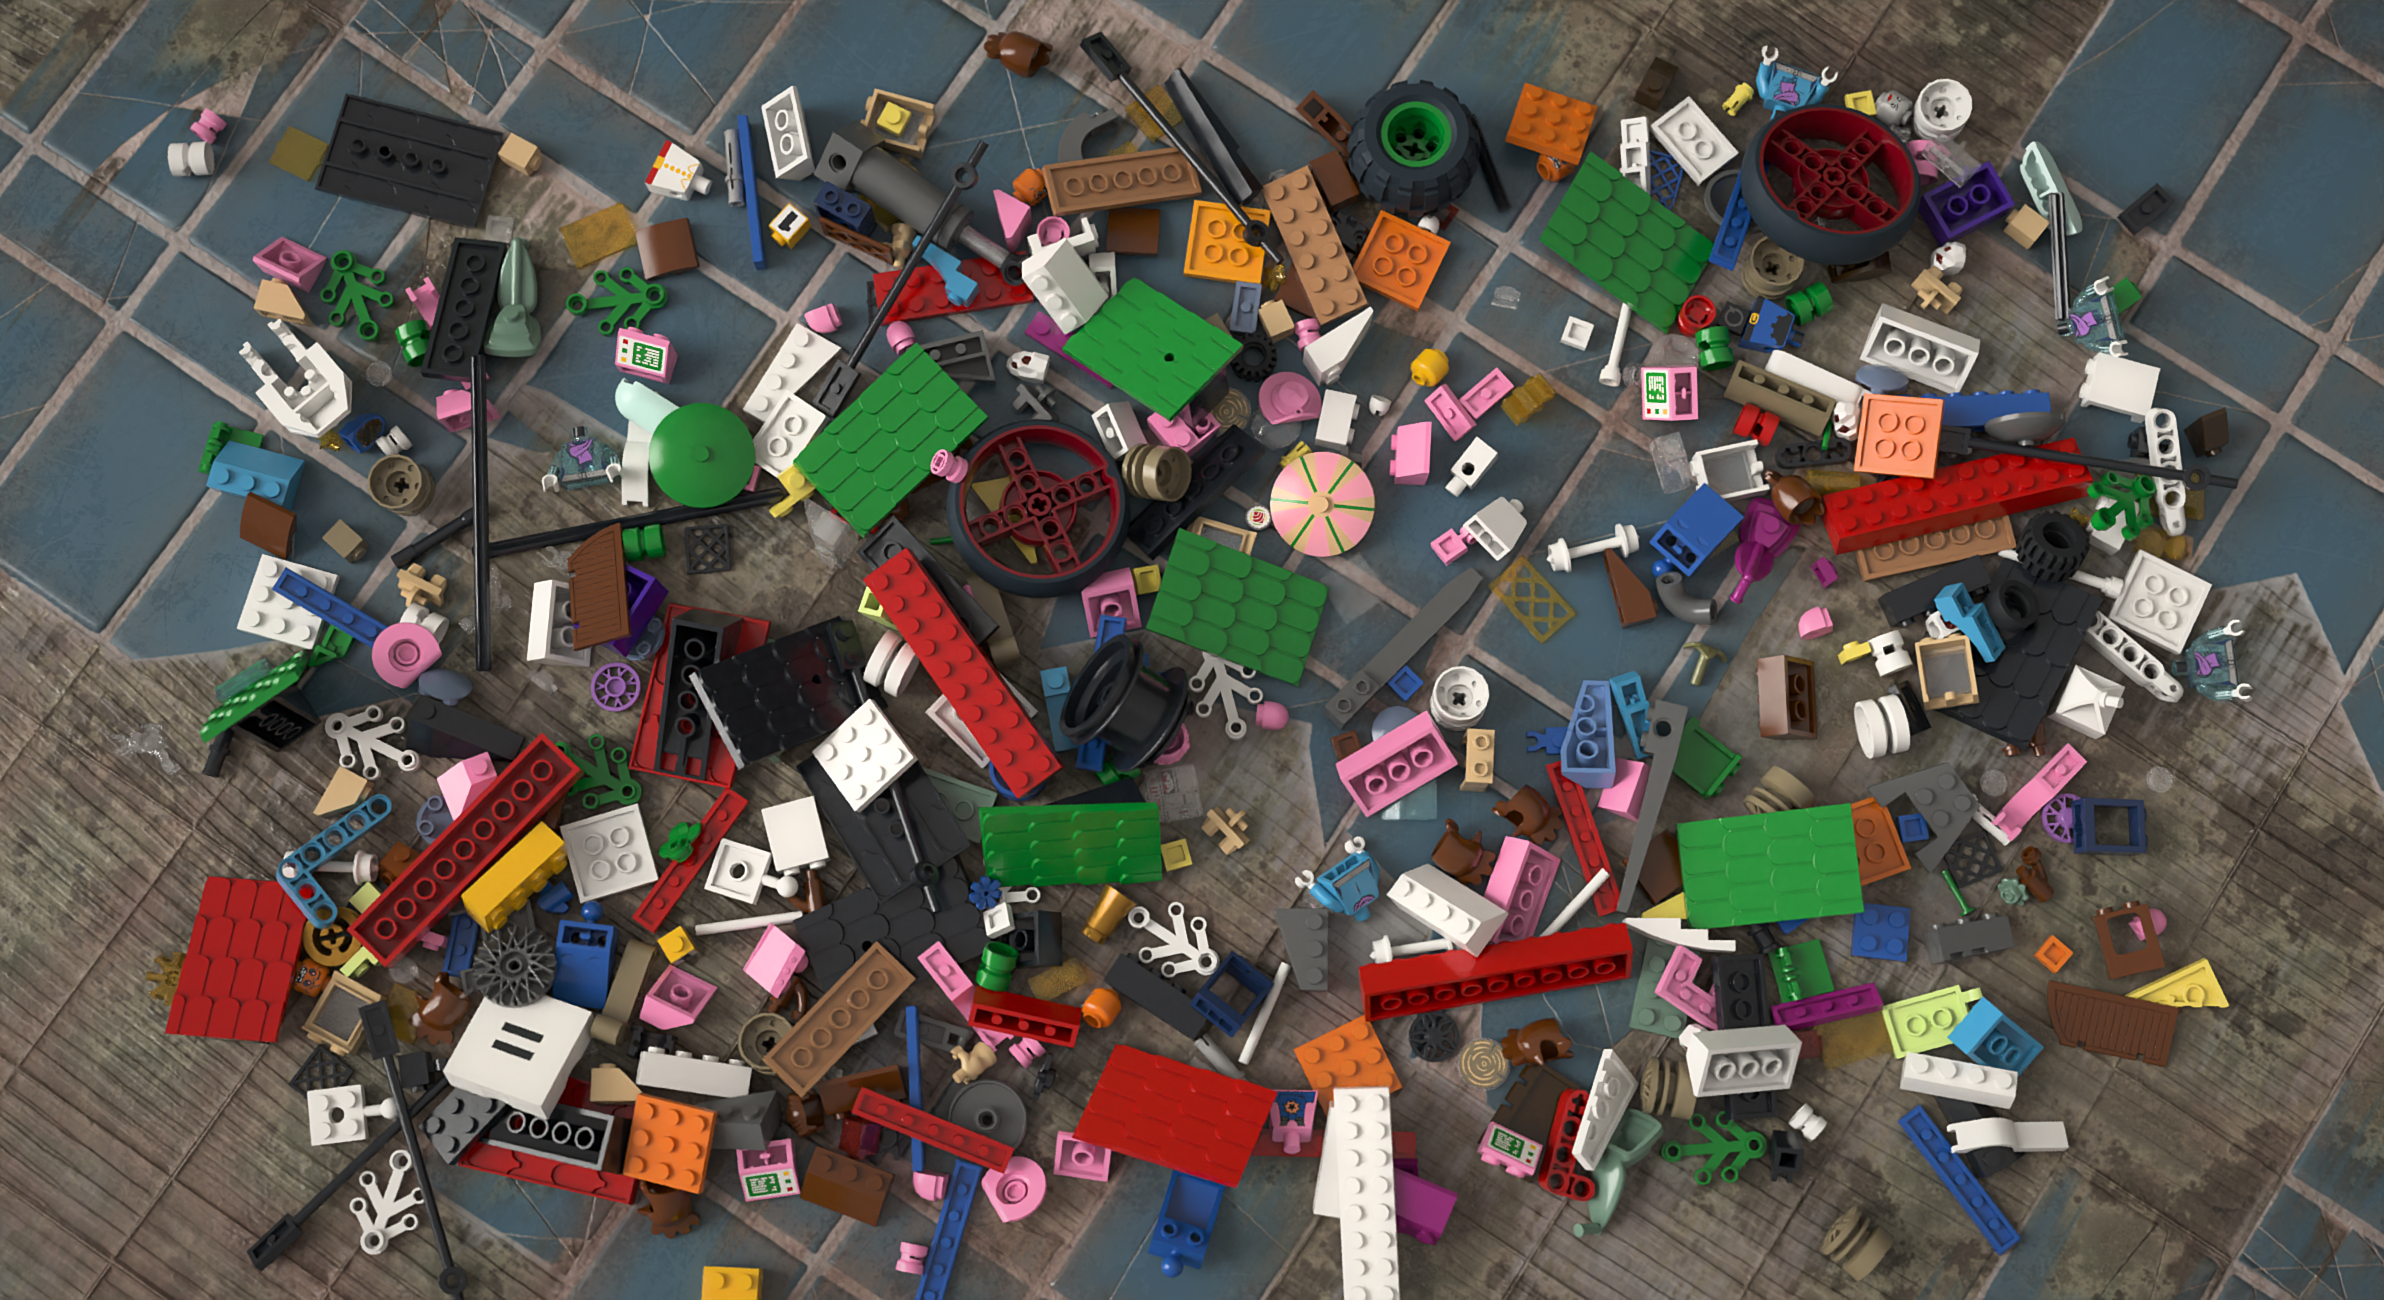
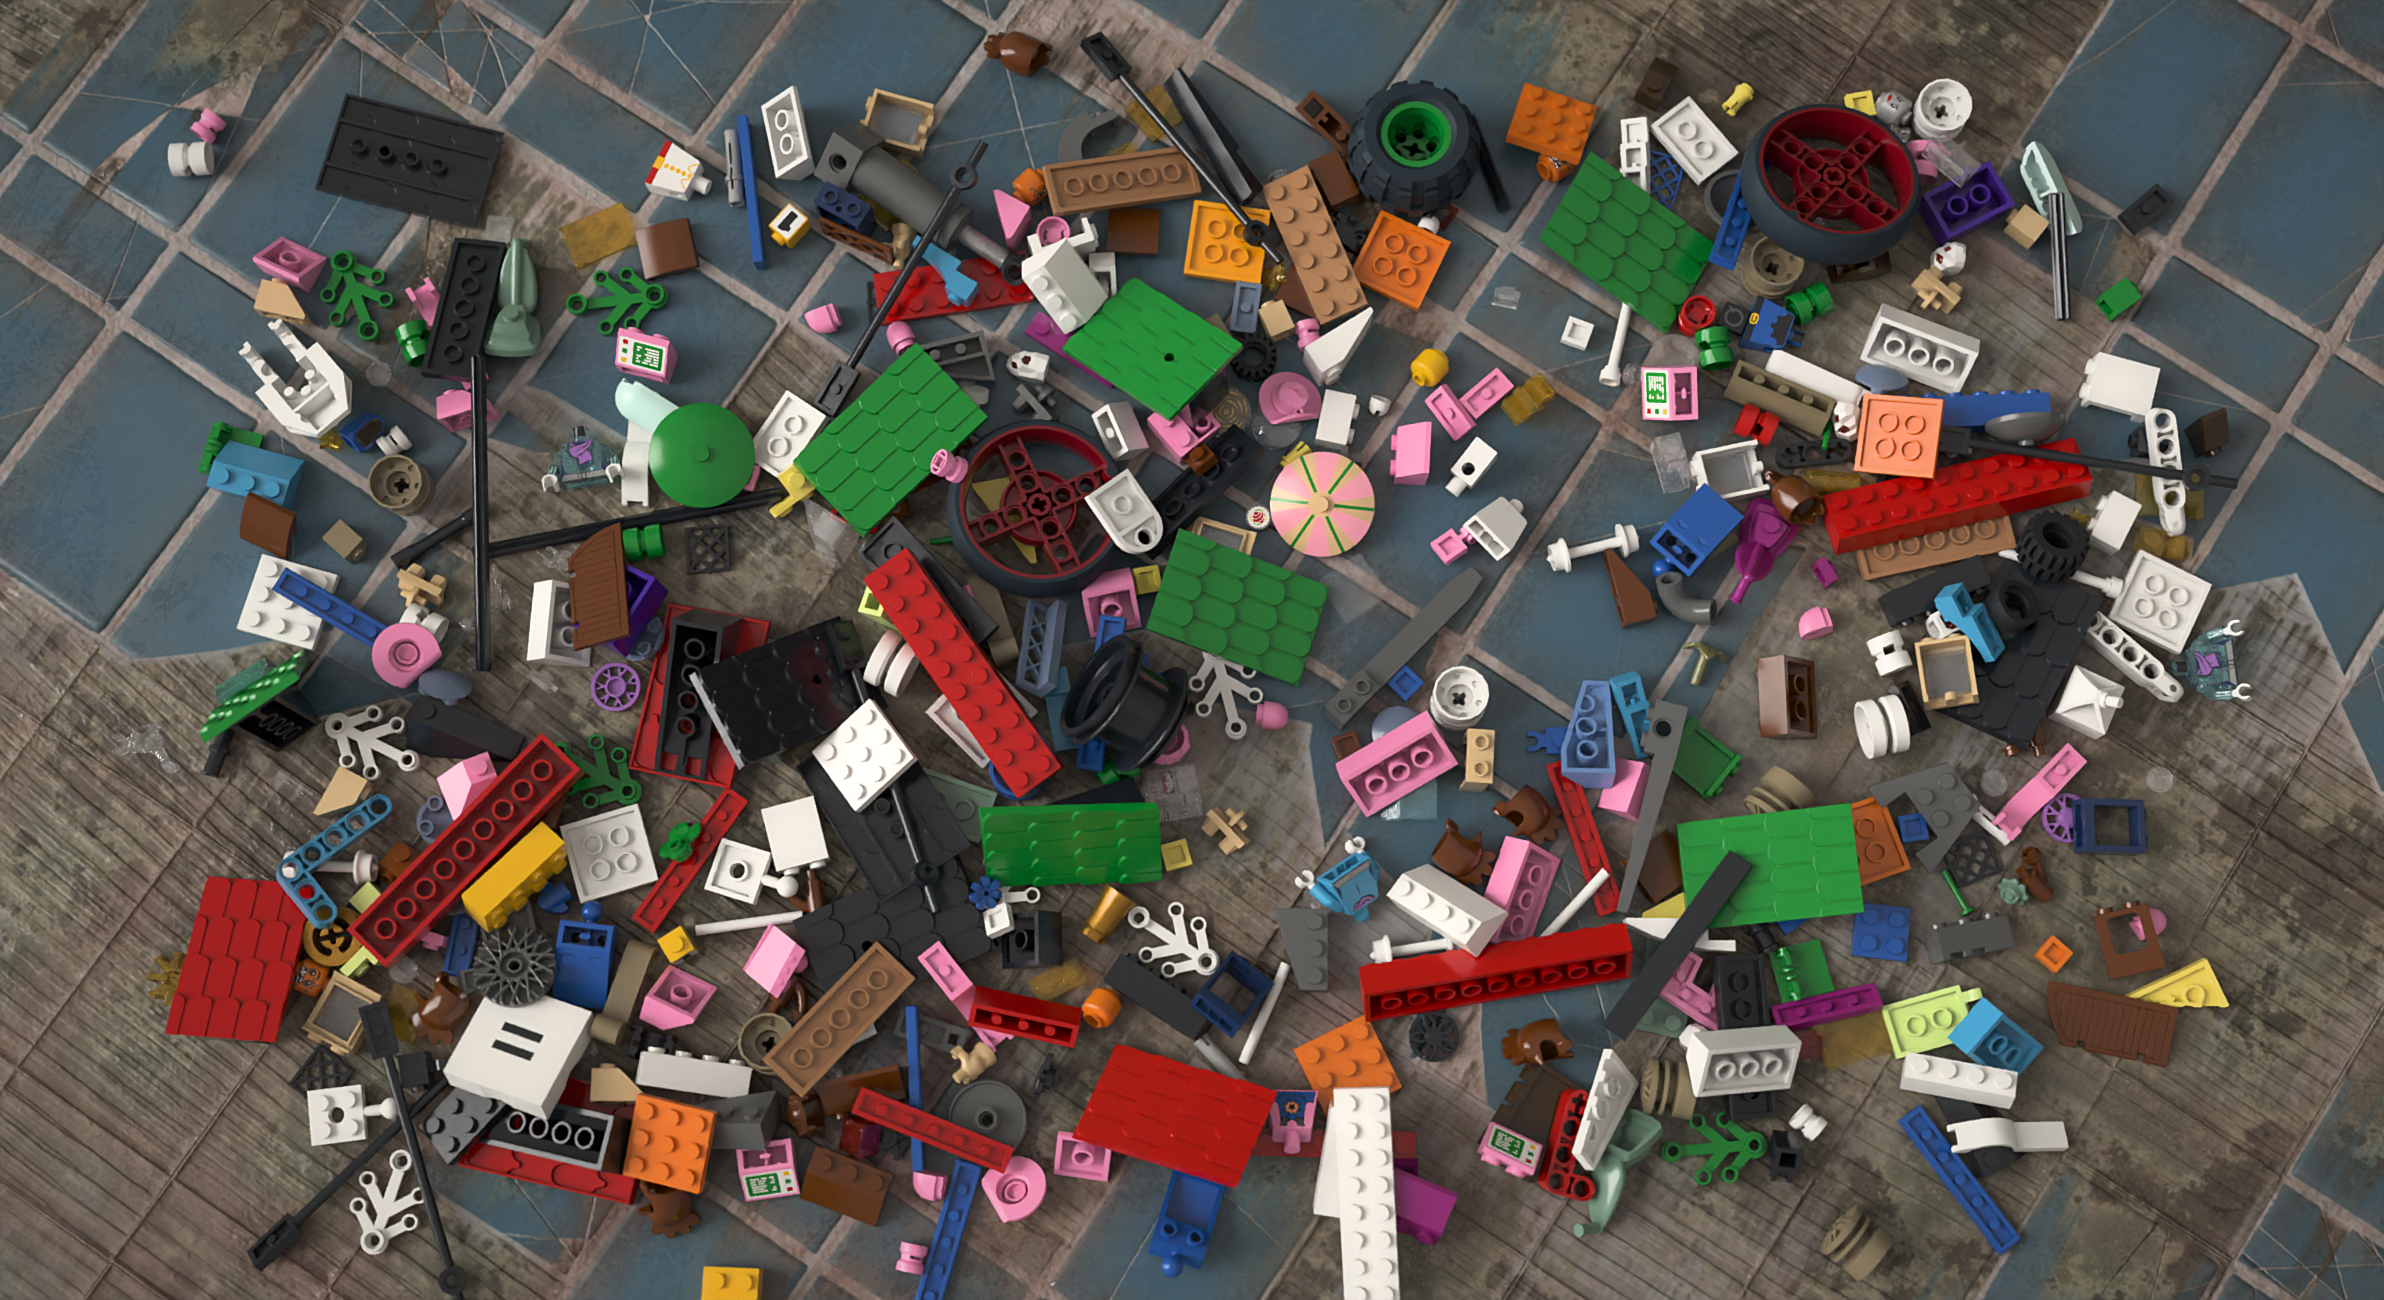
(299, 154): clear yellow piece -> none
(333, 647): green slope -> none
(521, 155): tan brick -> none
(791, 370): white wing -> none
(893, 119): light yellow plate -> none
(977, 393): none -> white tile
(996, 966): green wheel -> none
(1021, 1053): bright pink wheel -> none
(1046, 651): none -> sand blue fence
(1126, 512): none -> white tile
(1156, 472): dark tan wheel -> none
(1201, 459): none -> reddish brown plate
(1482, 1064): dark tan tile -> none
(1527, 621): clear yellow window -> none
(1677, 946): none -> black tile
(1787, 86): torso -> none
(1853, 652): light yellow plate -> none
(2095, 320): torso -> none
(2141, 488): green plant -> none

